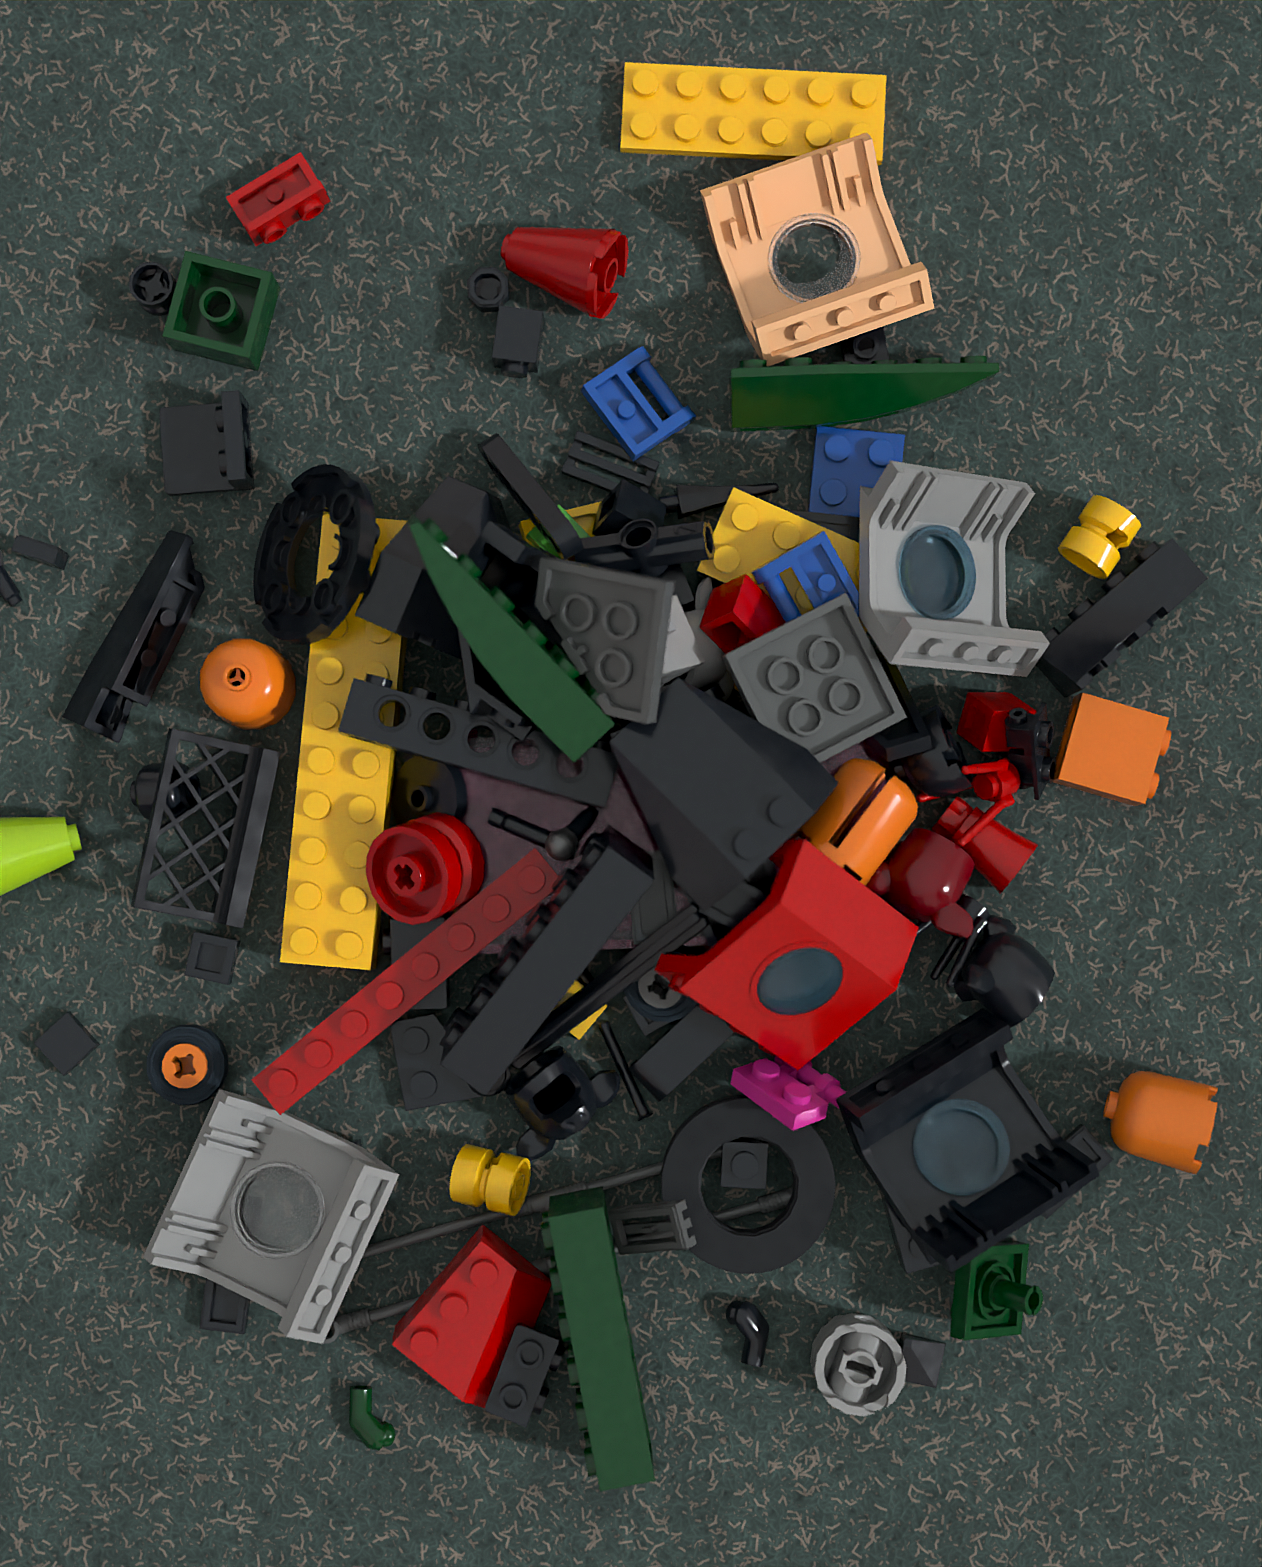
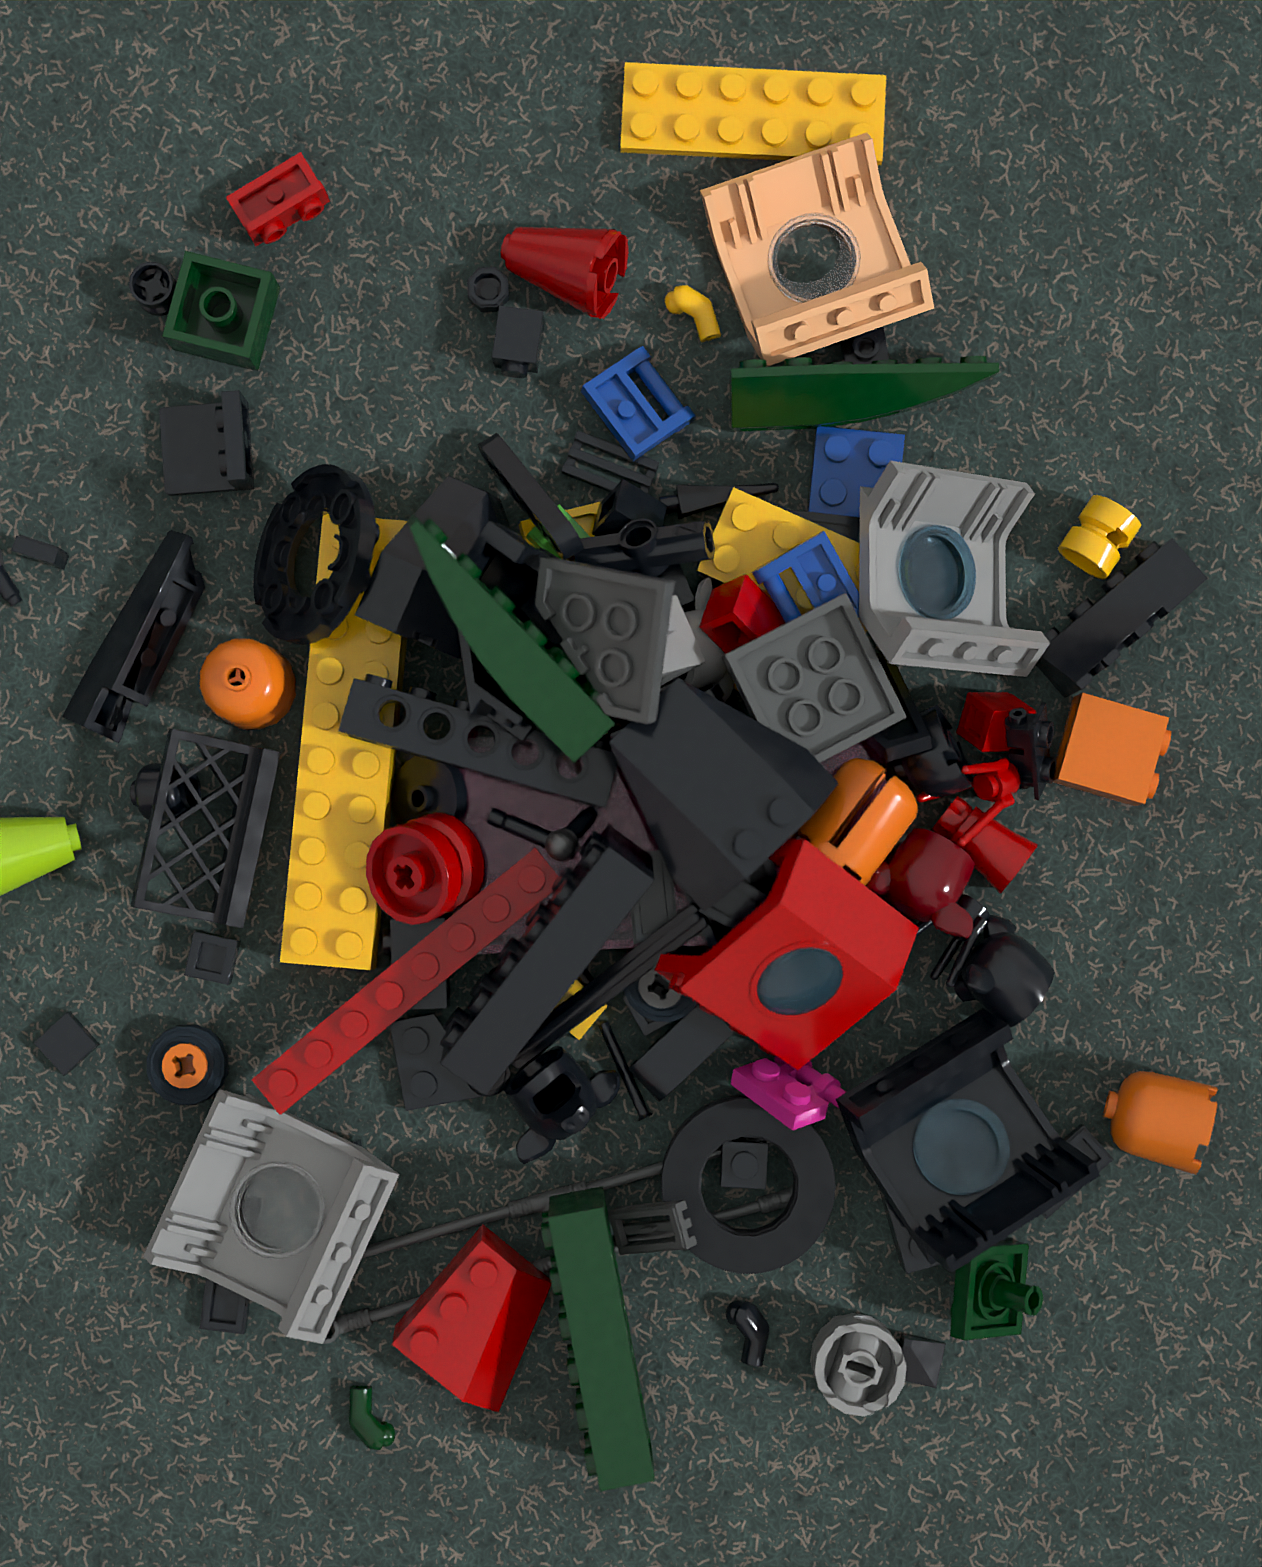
(484, 1178): yellow wheel -> none
(522, 1373): black bracket -> none
(697, 306): none -> yellow arm

